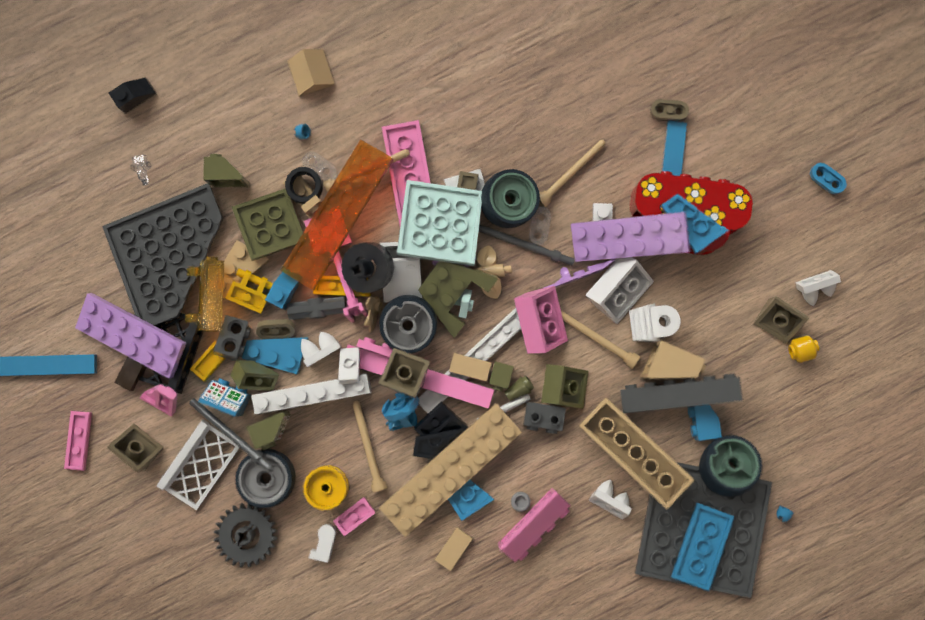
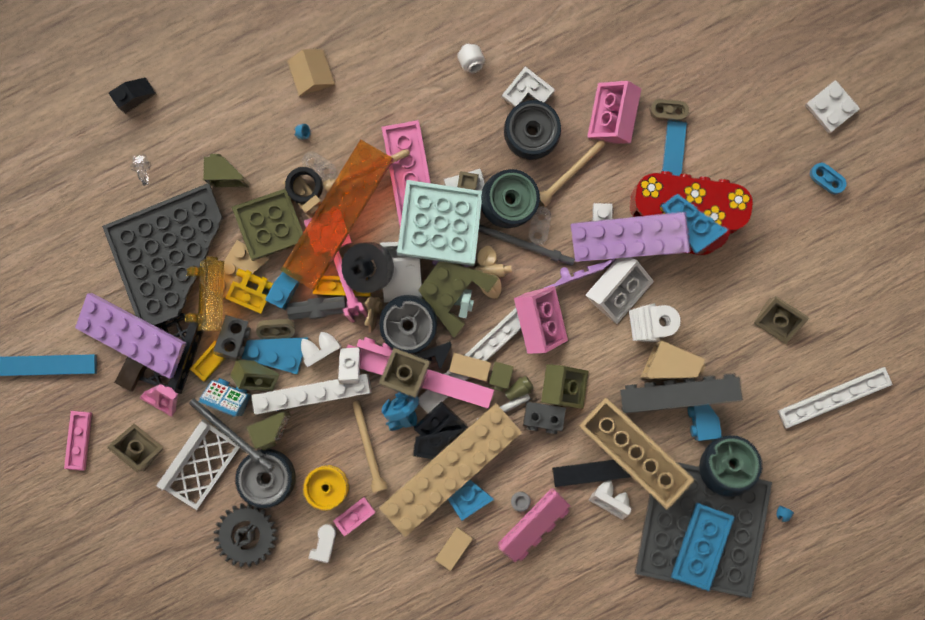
(439, 352): none -> black slope
(471, 58): none -> white head
(527, 84): none -> white plate
(532, 115): none -> dark grey wheel
(588, 473): none -> black tile
(614, 112): none -> bright pink slope
(629, 358): tan piece -> none
(803, 349): yellow head -> none
(824, 281): white tile -> none
(832, 106): none -> white plate
(835, 397): none -> white tile

